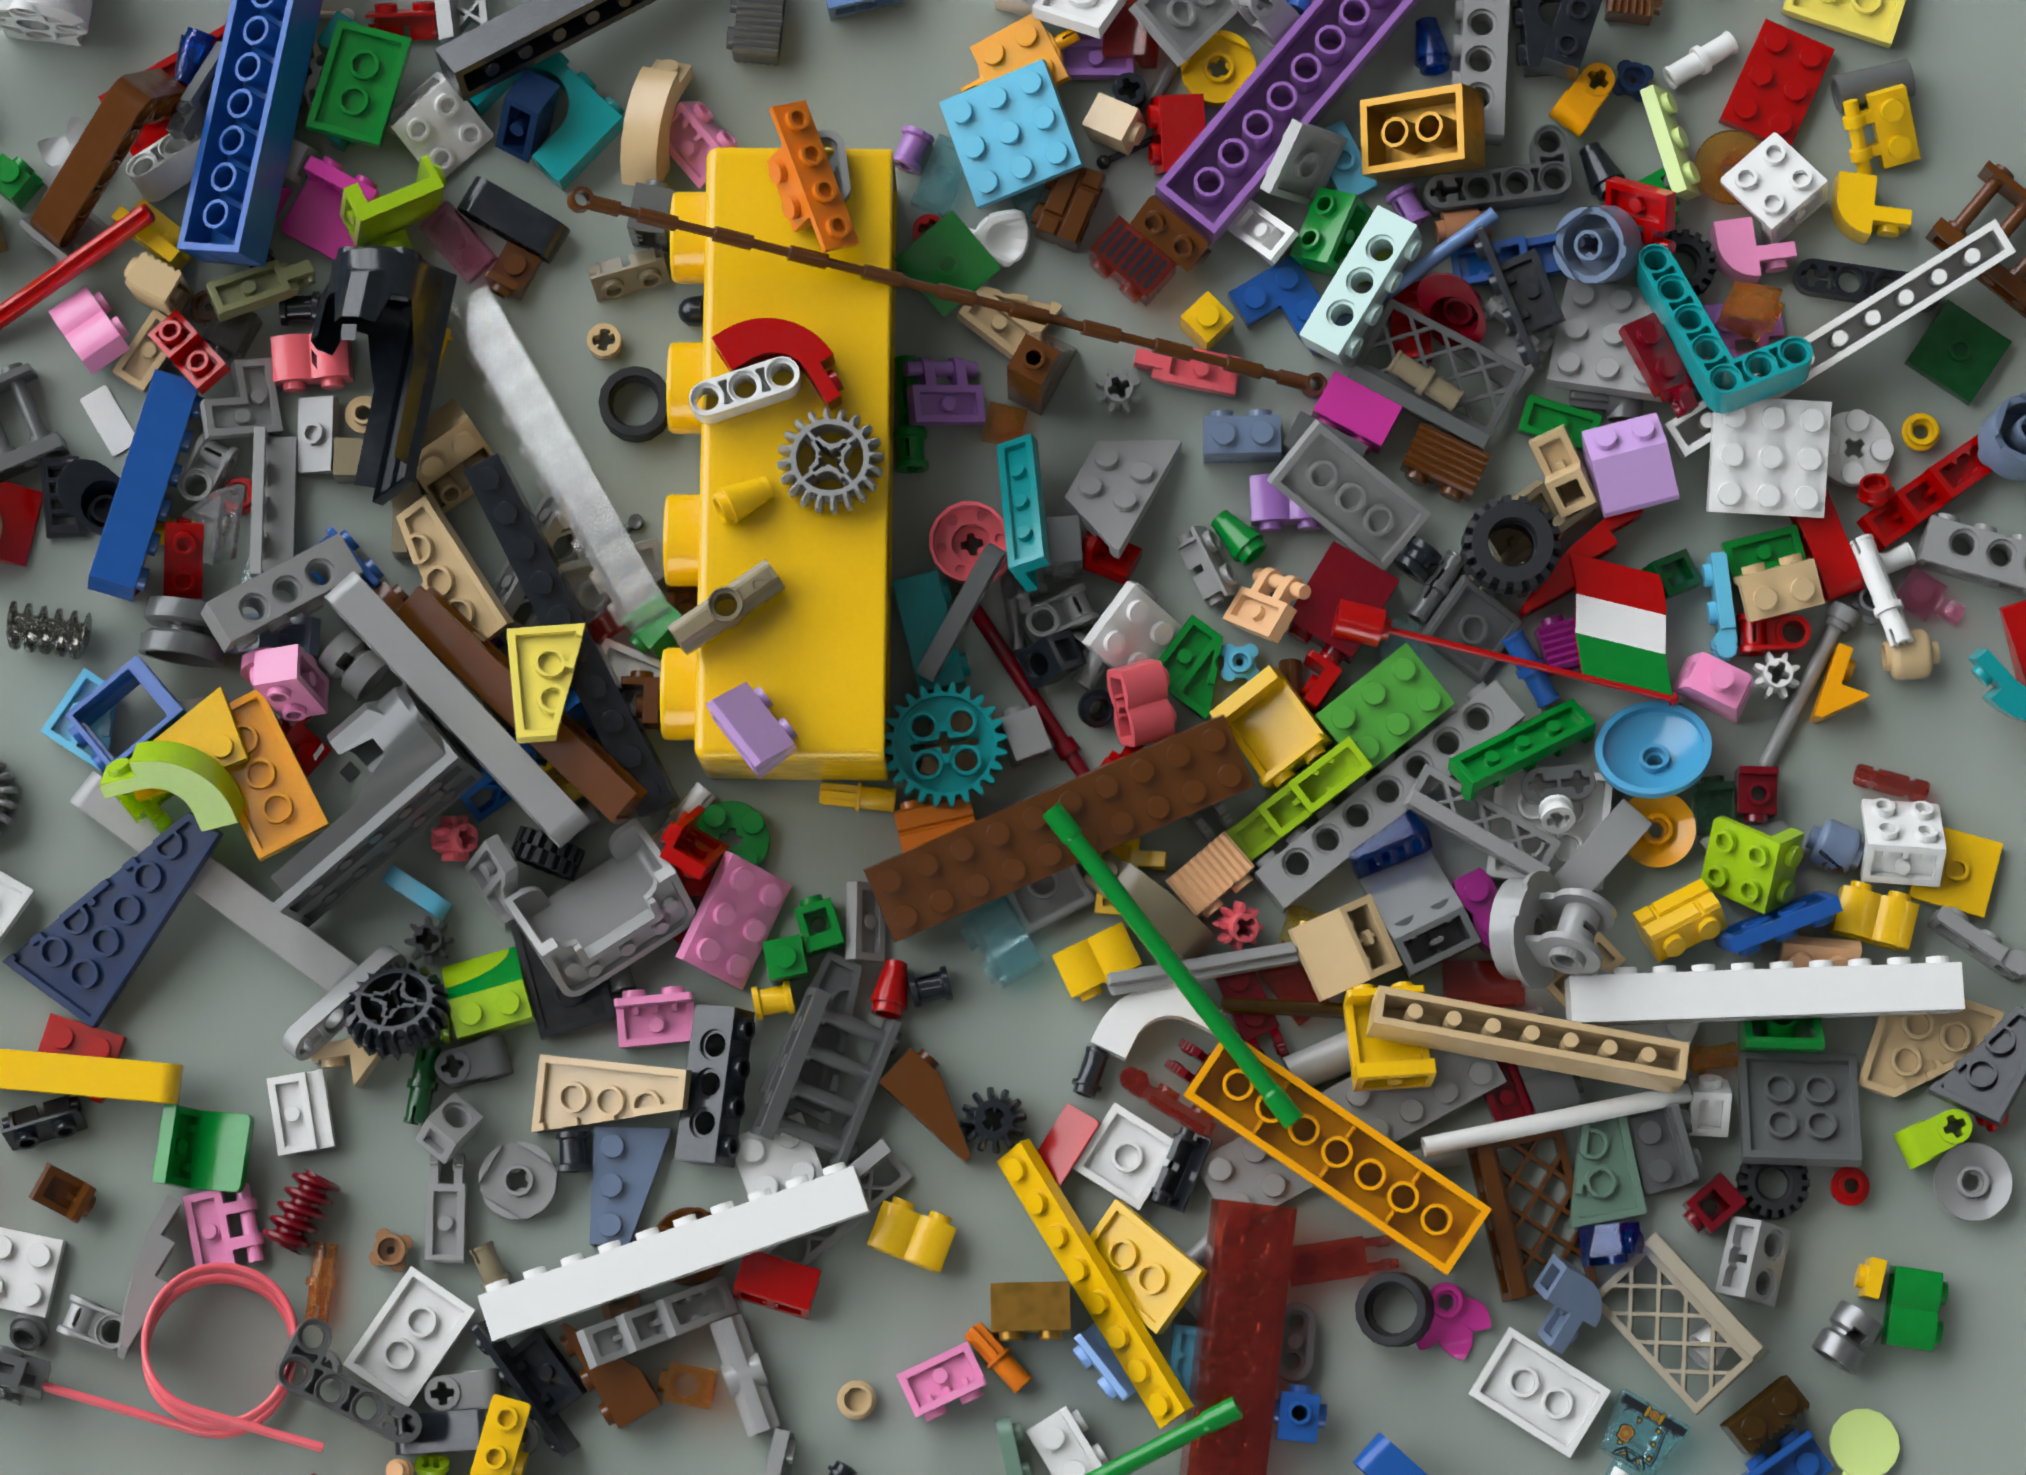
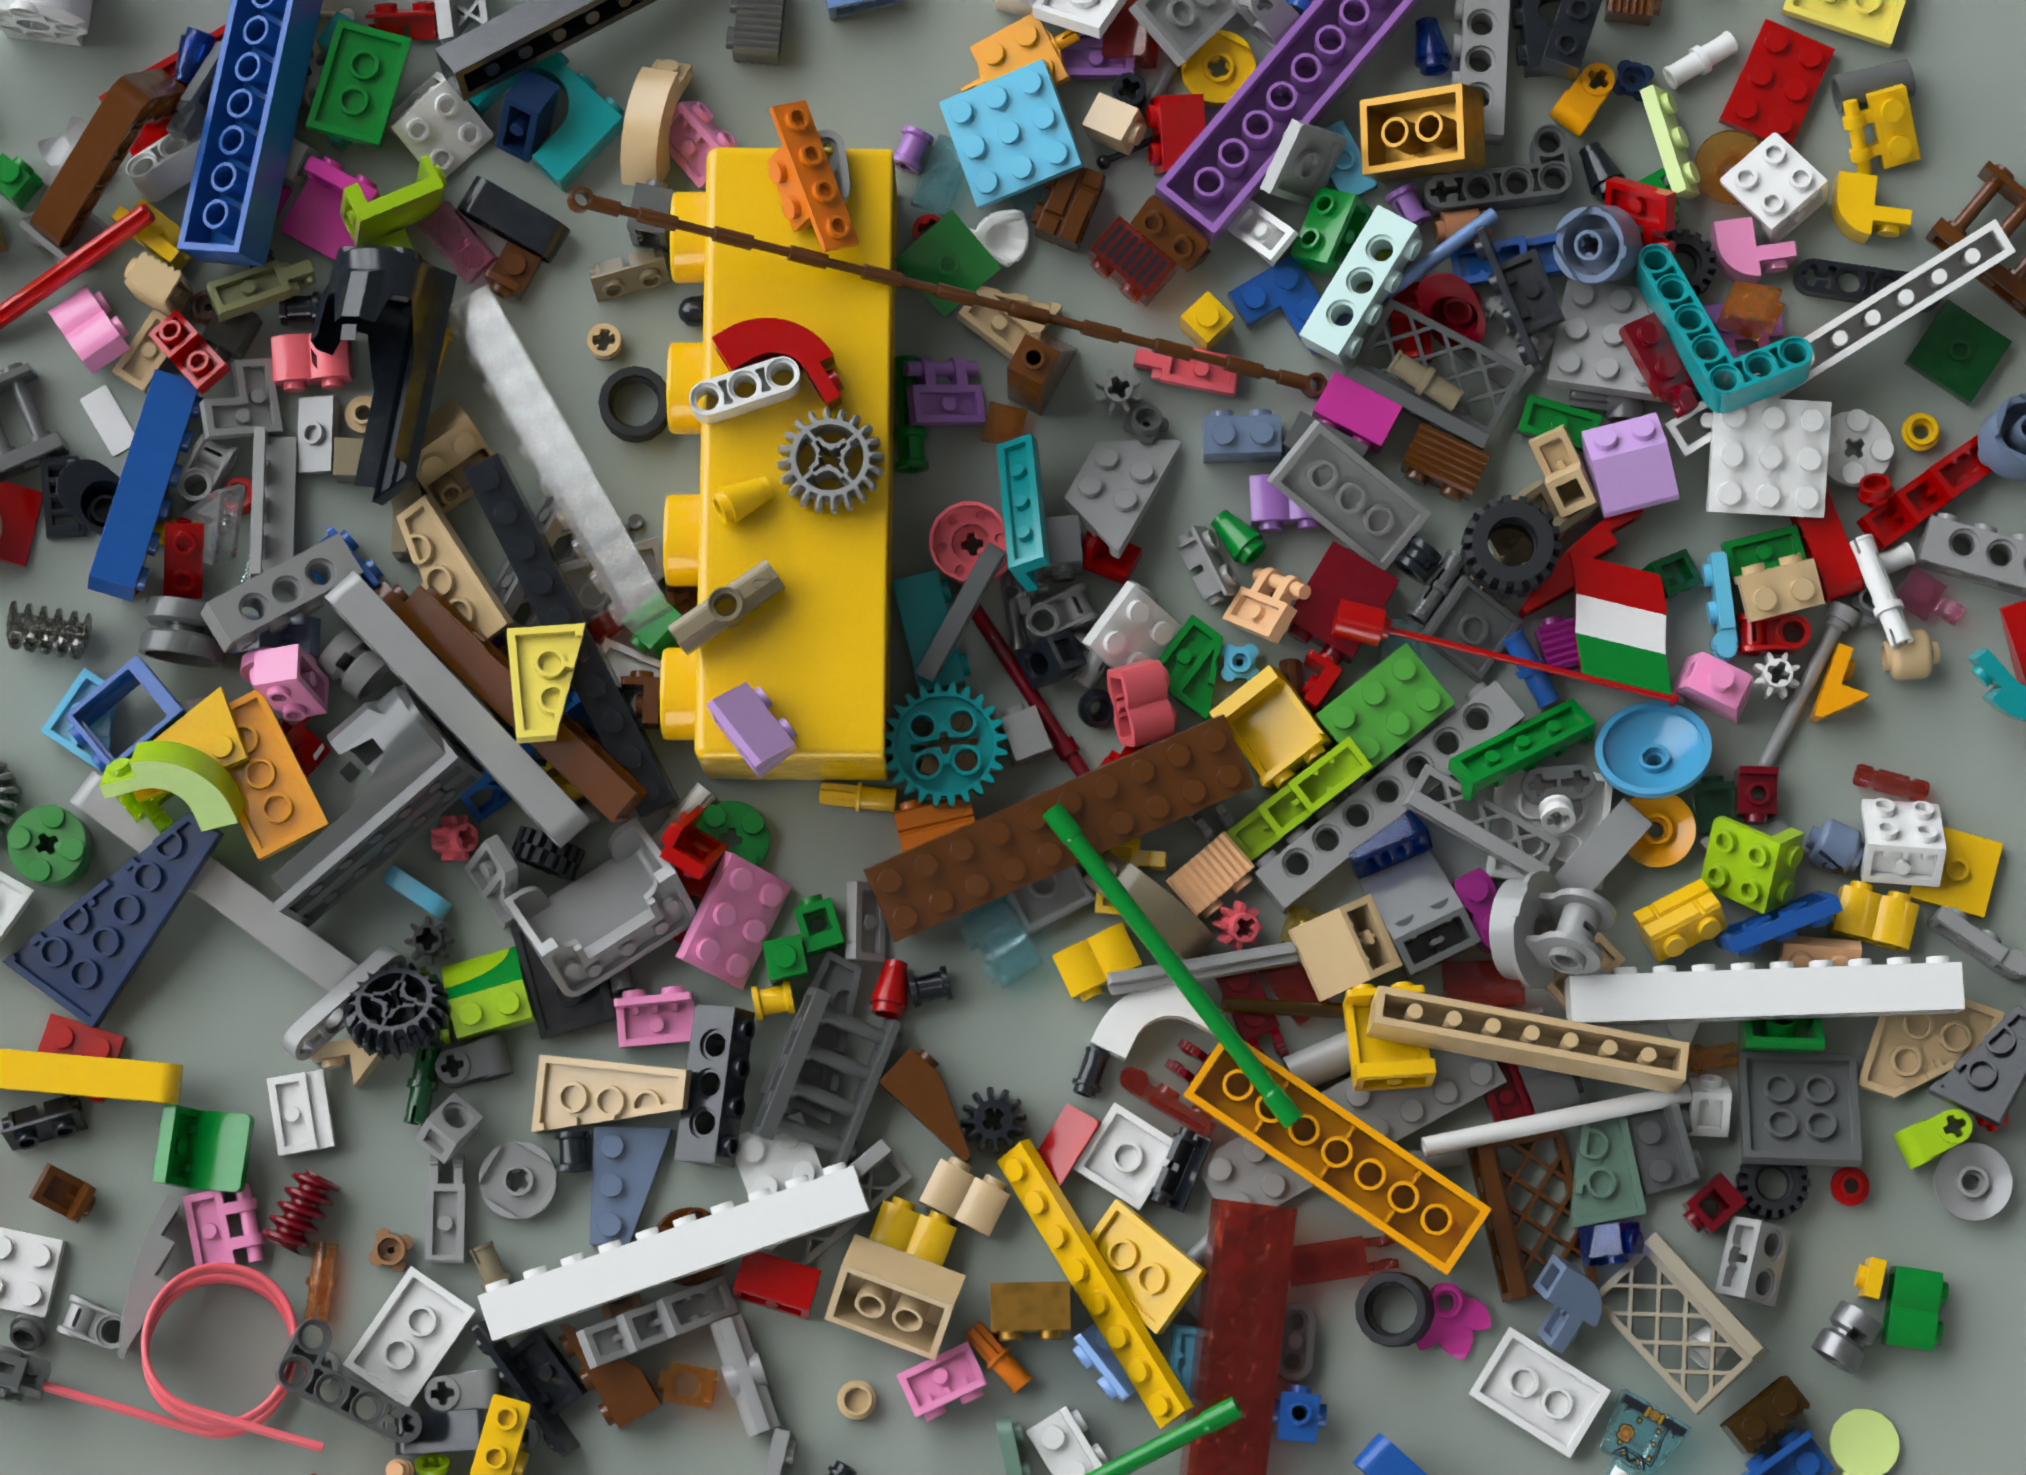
(29, 841): none -> green brick
(894, 1297): none -> tan brick
(964, 1196): none -> tan brick
(1146, 415): none -> dark grey plate

